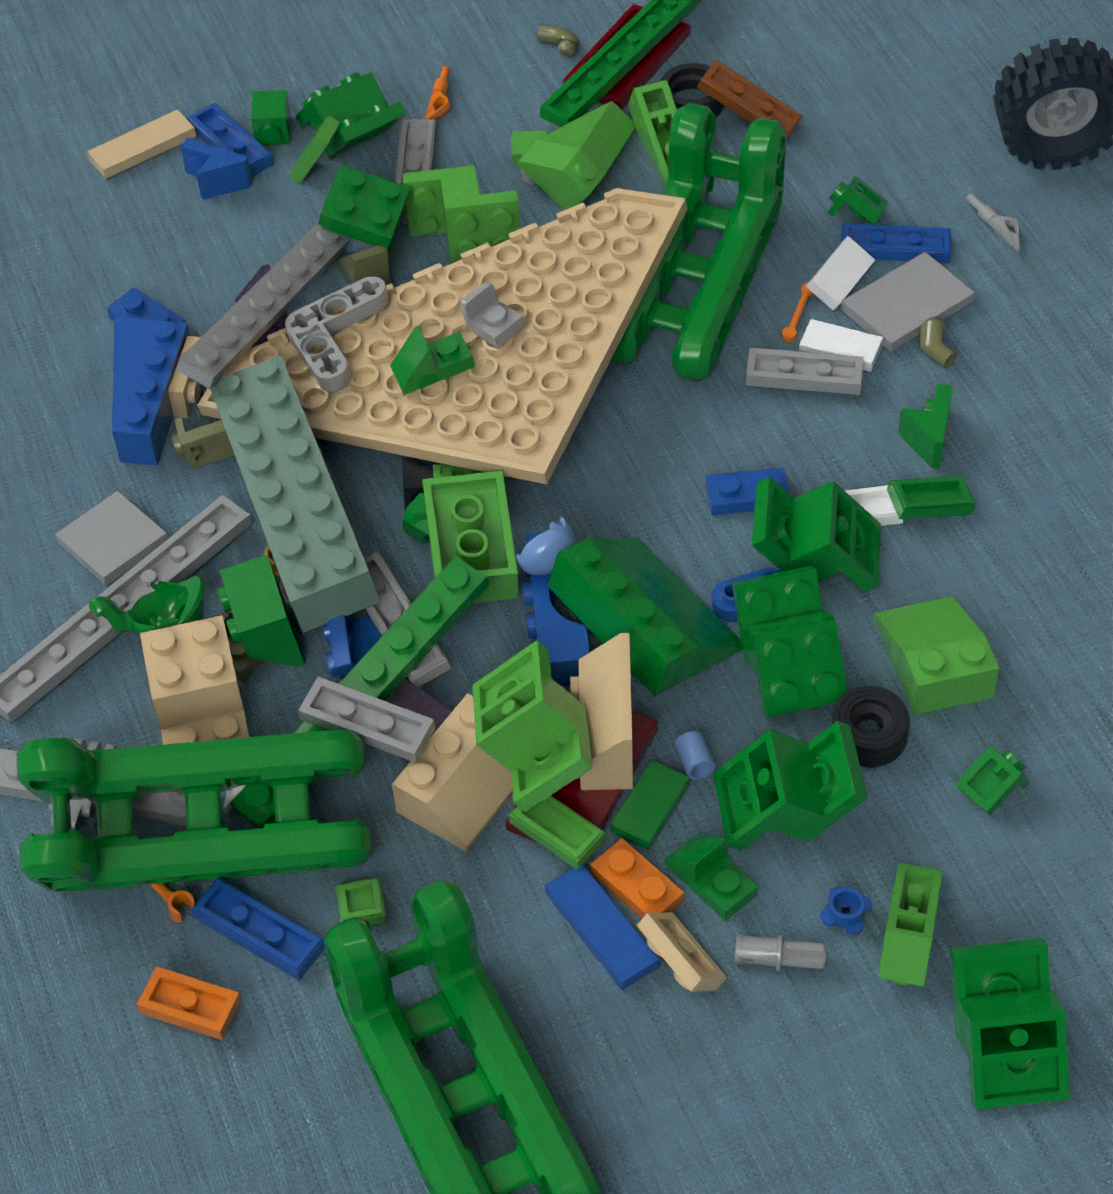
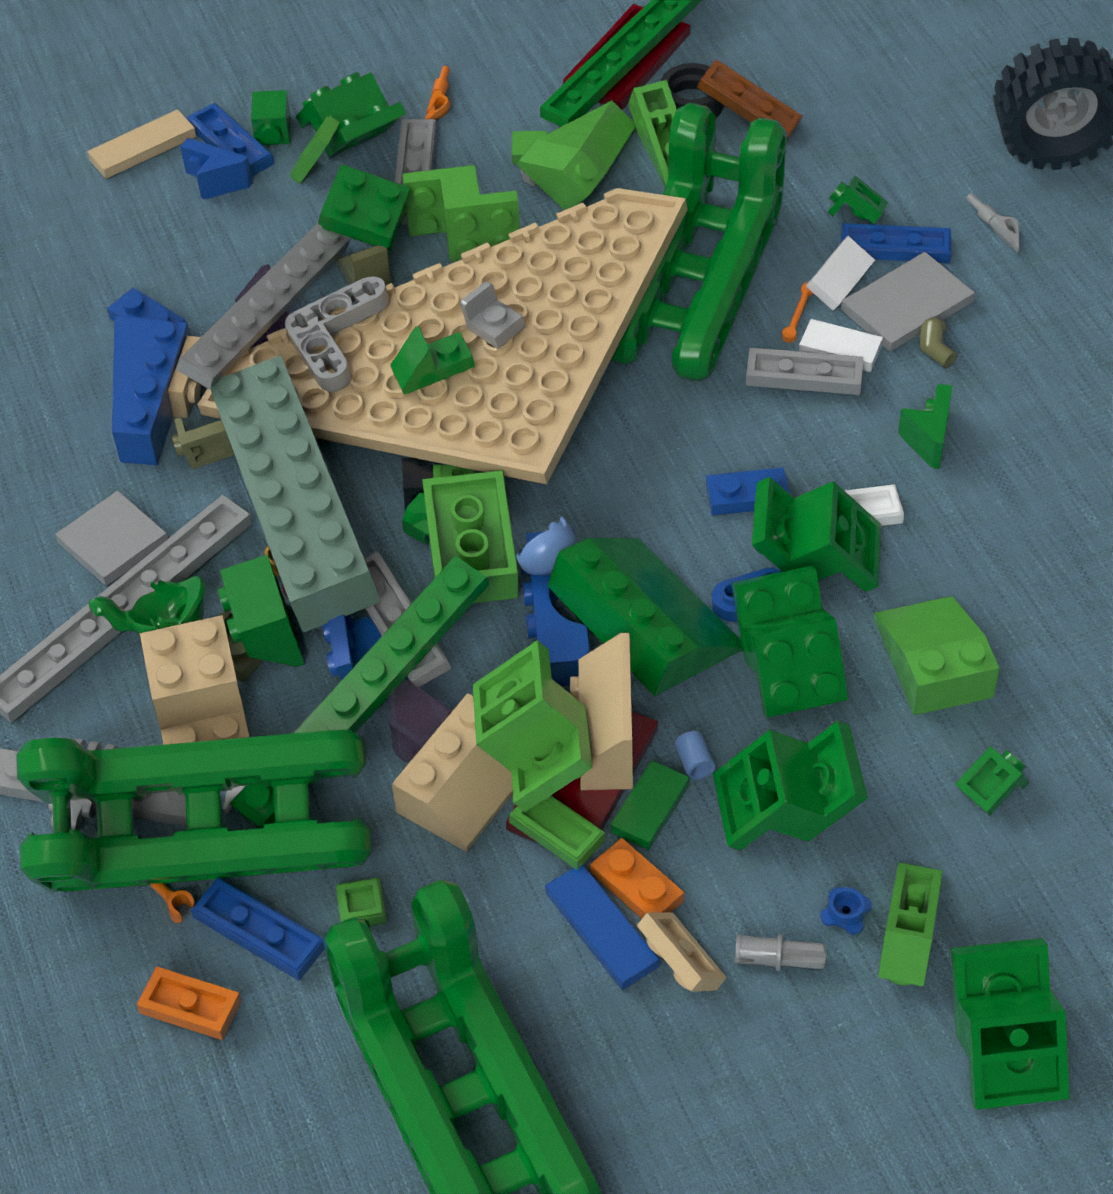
(373, 720): light grey plate -> none
(559, 35): olive arm -> none
(711, 875): green slope -> none
(882, 707): black tyre -> none
(931, 497): green tile -> none

